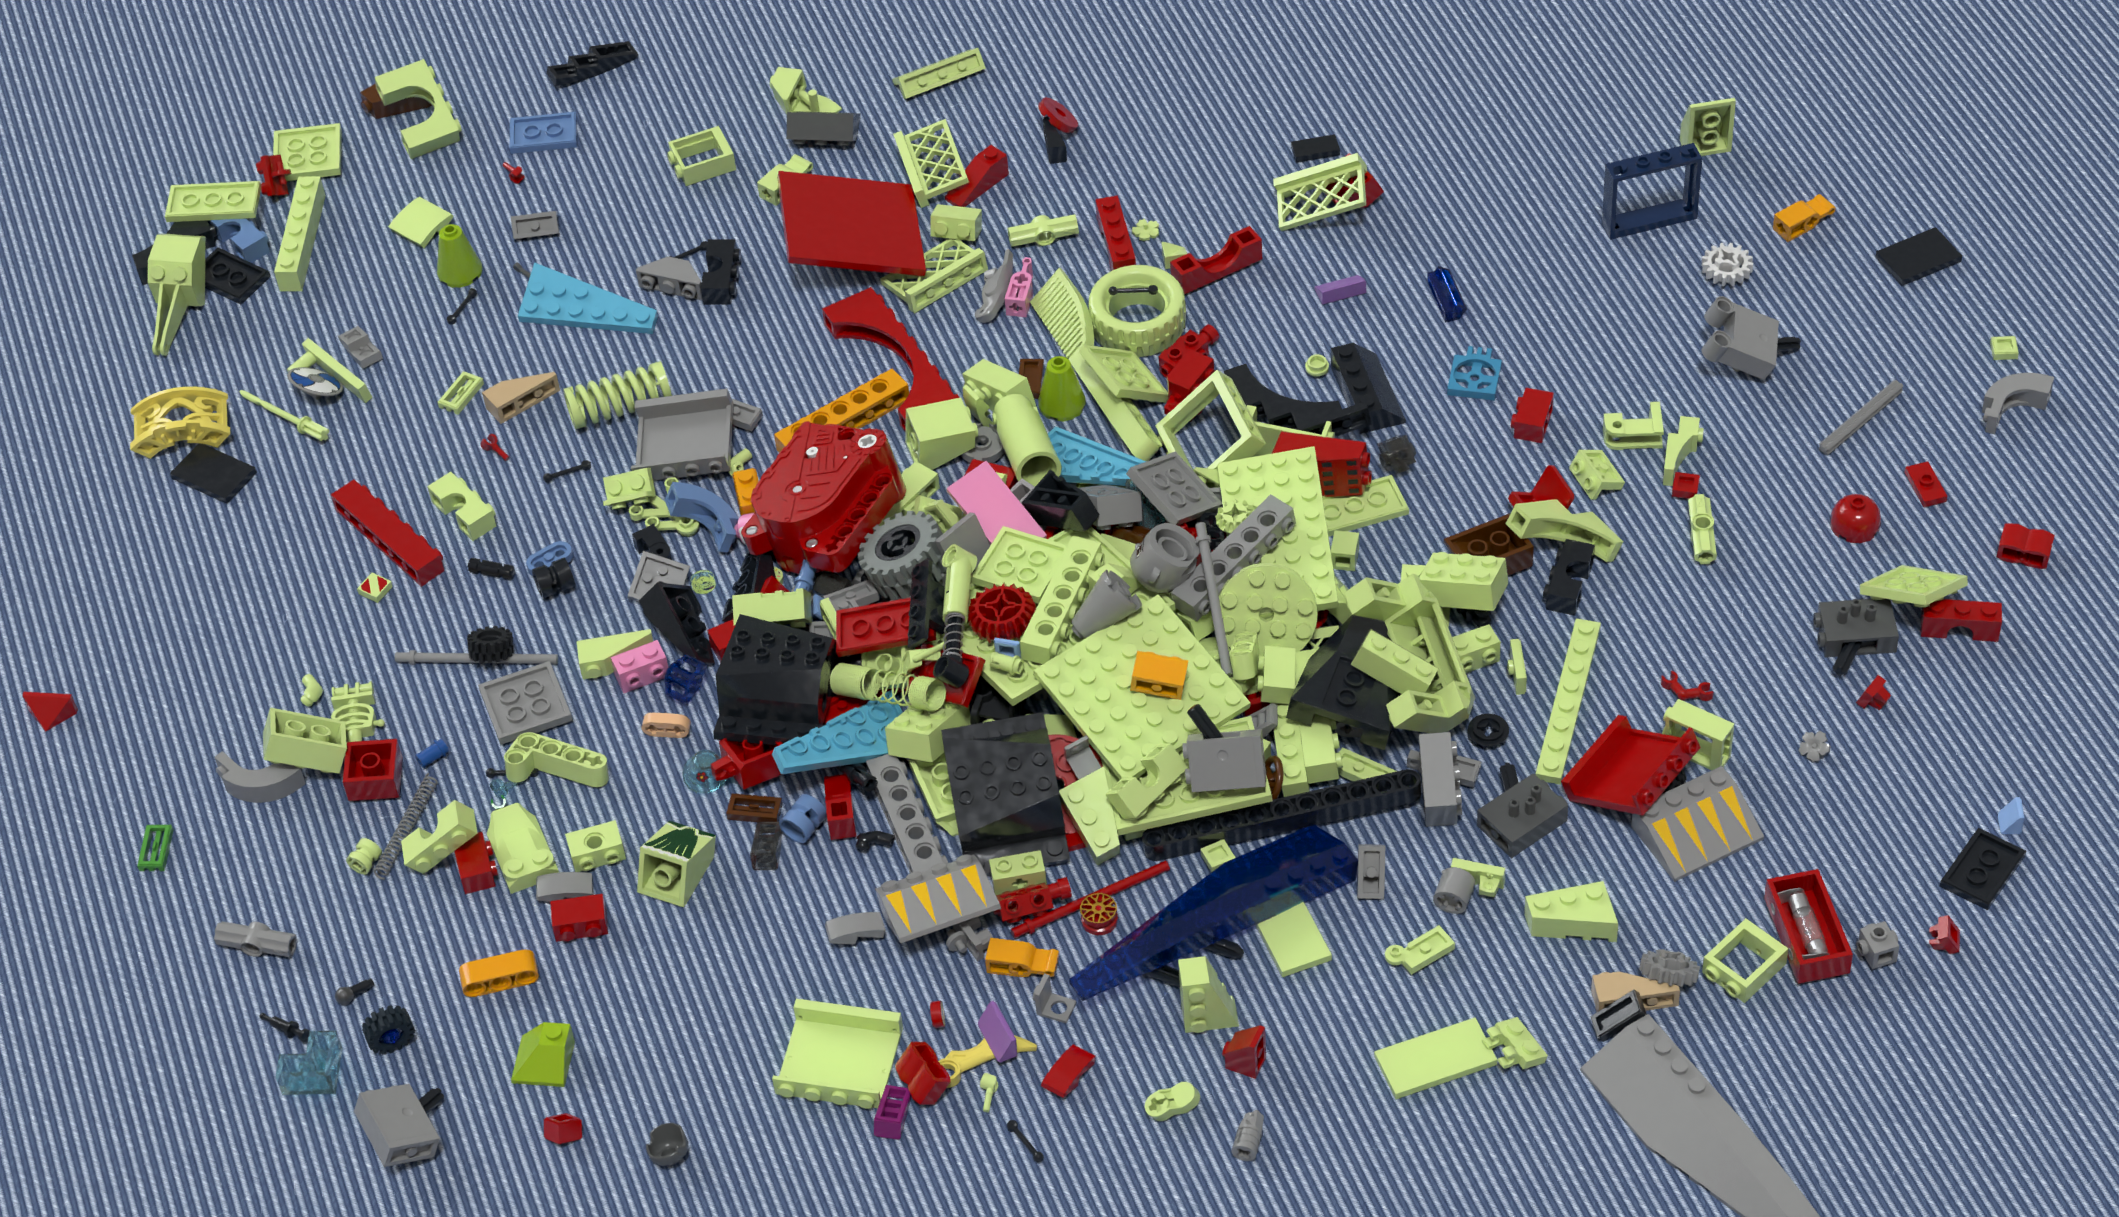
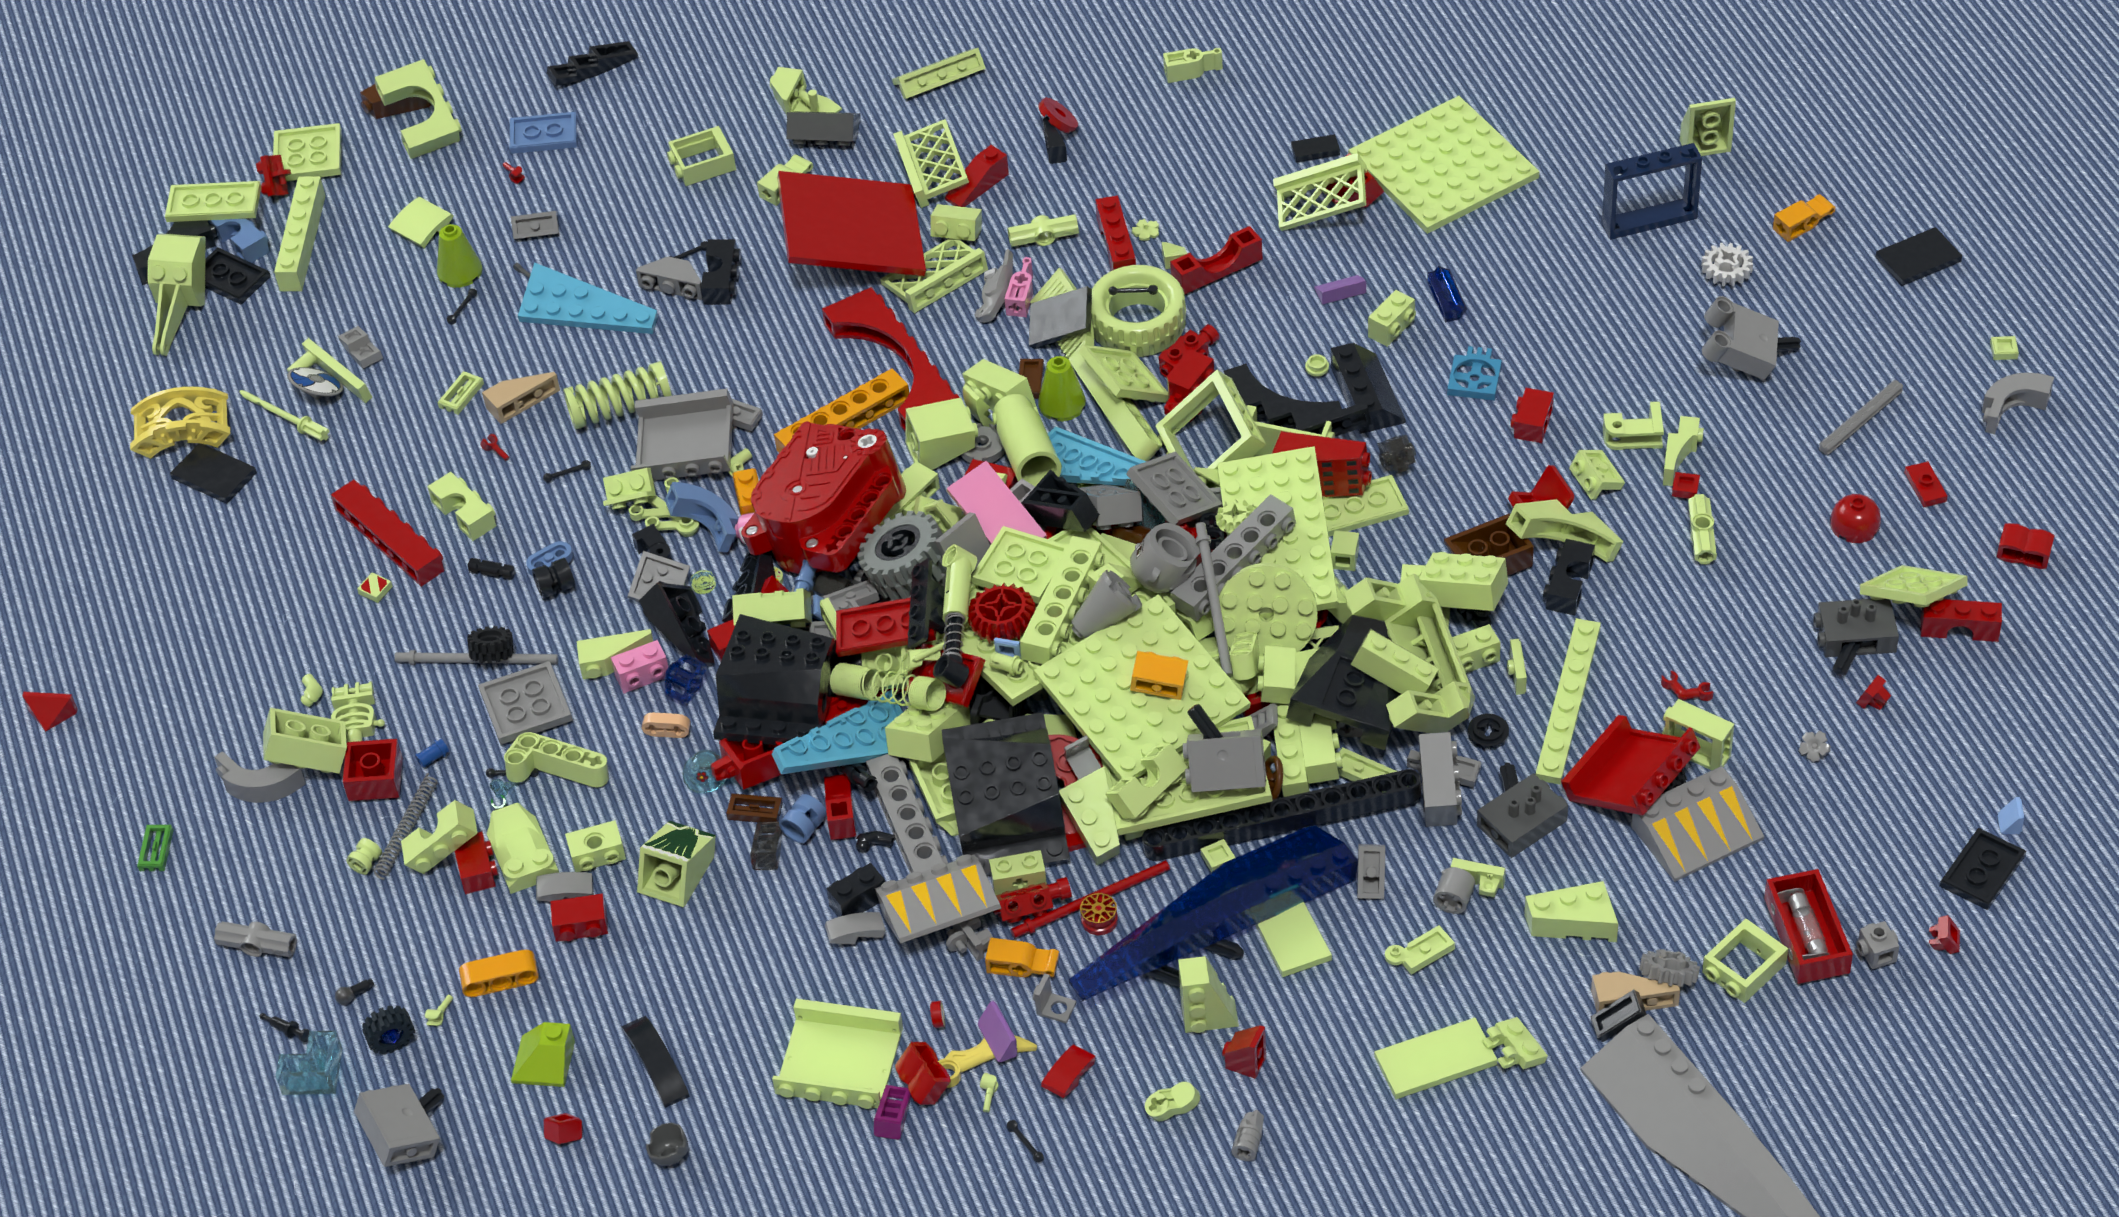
(435, 1017): none -> yellowish green hand
(656, 1060): none -> black slope
(855, 892): none -> black brick
(1060, 317): none -> tile
(1190, 63): none -> yellowish green piece
(1391, 318): none -> yellowish green brick
(1444, 164): none -> yellowish green plate

